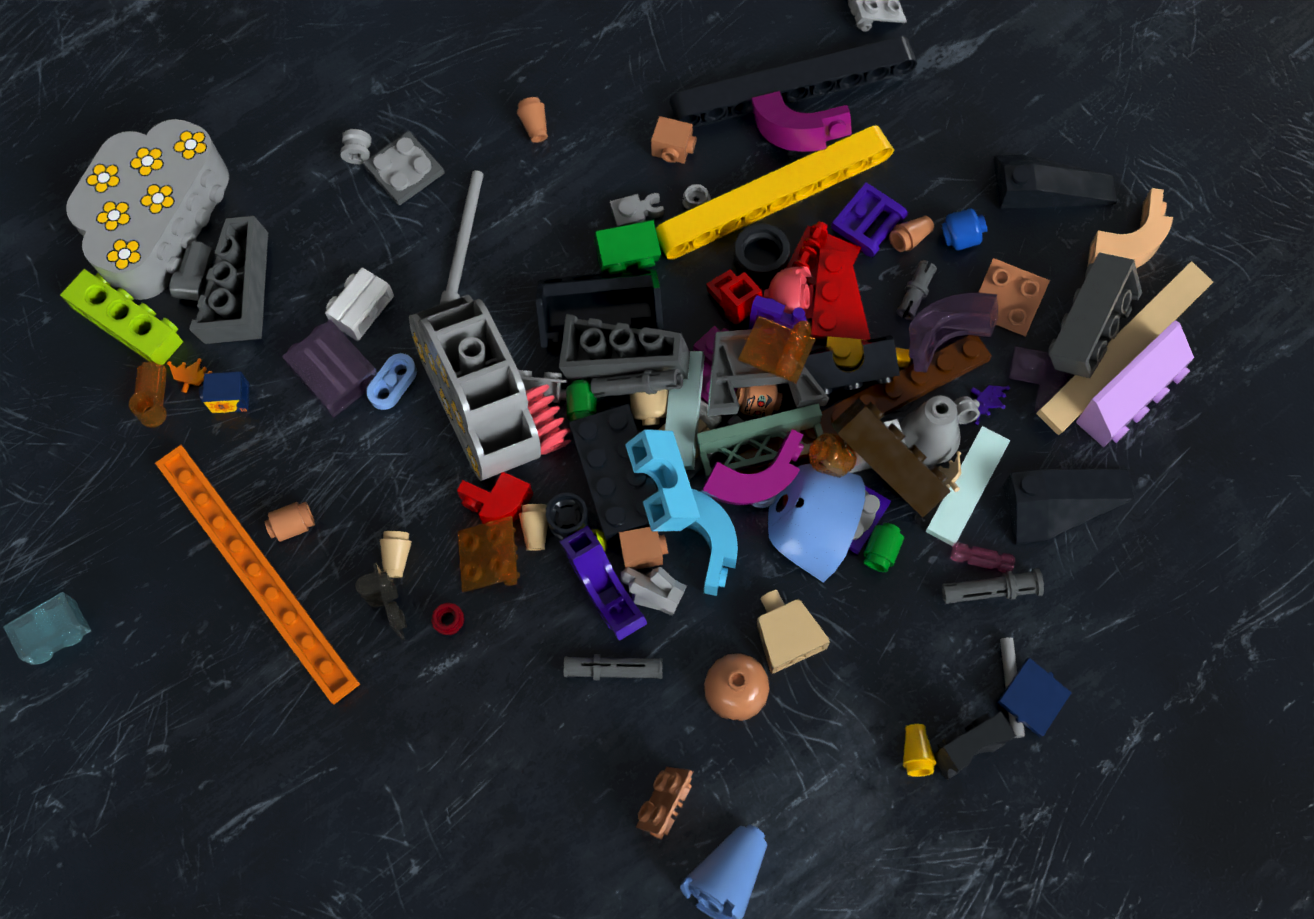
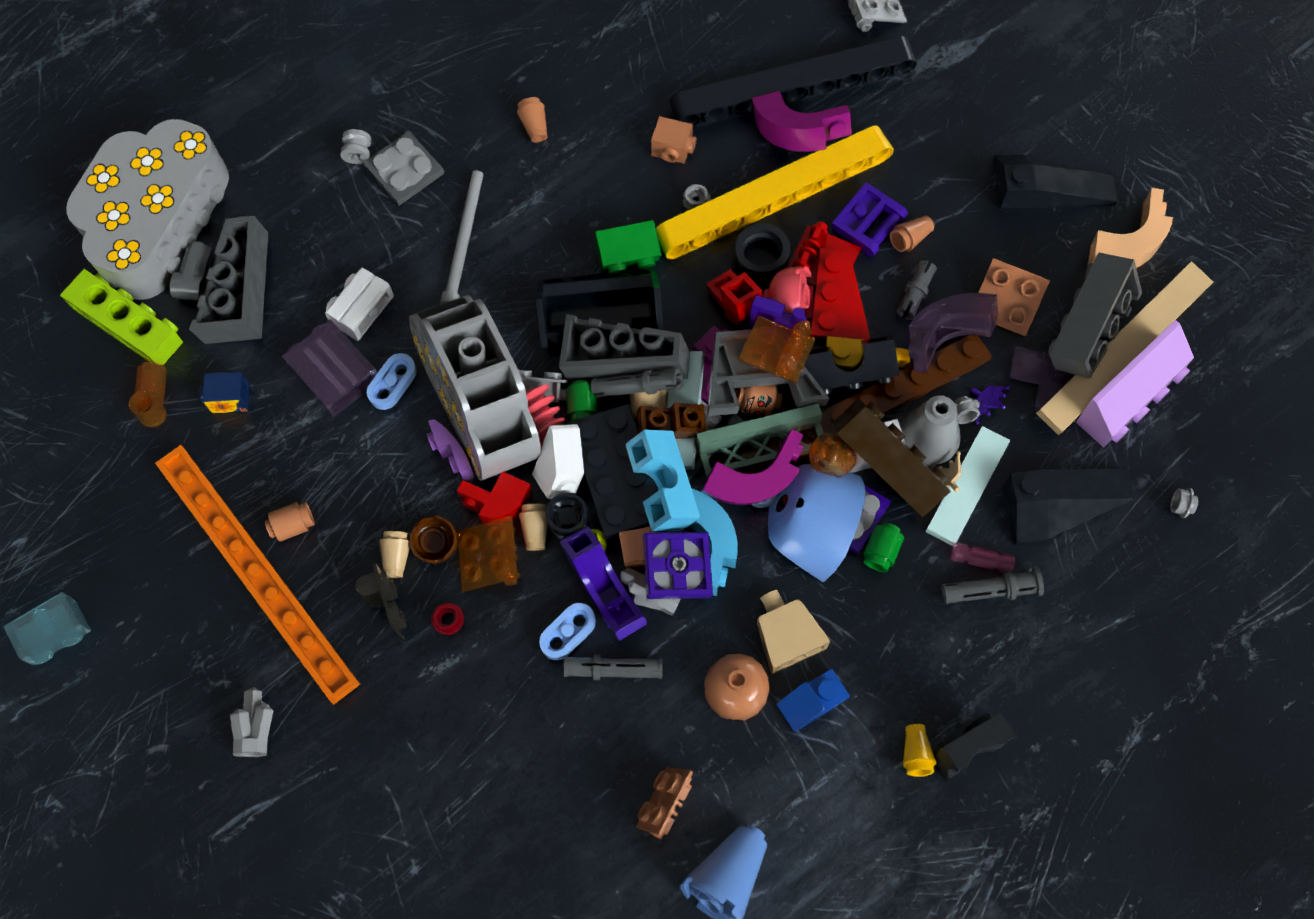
(189, 375): orange piece -> none
(251, 725): none -> light grey rock
(433, 539): none -> reddish brown hair
(449, 447): none -> medium lavender slope
(560, 462): none -> white slope
(564, 629): none -> light blue plate
(632, 210): light grey plate -> none
(677, 565): none -> dark purple piece
(681, 418): none -> reddish brown slope
(812, 700): none -> blue slope
(964, 229): blue head -> none
(1010, 671): light grey bar -> none
(1034, 697): dark blue piece -> none
(1184, 502): none -> light grey plate

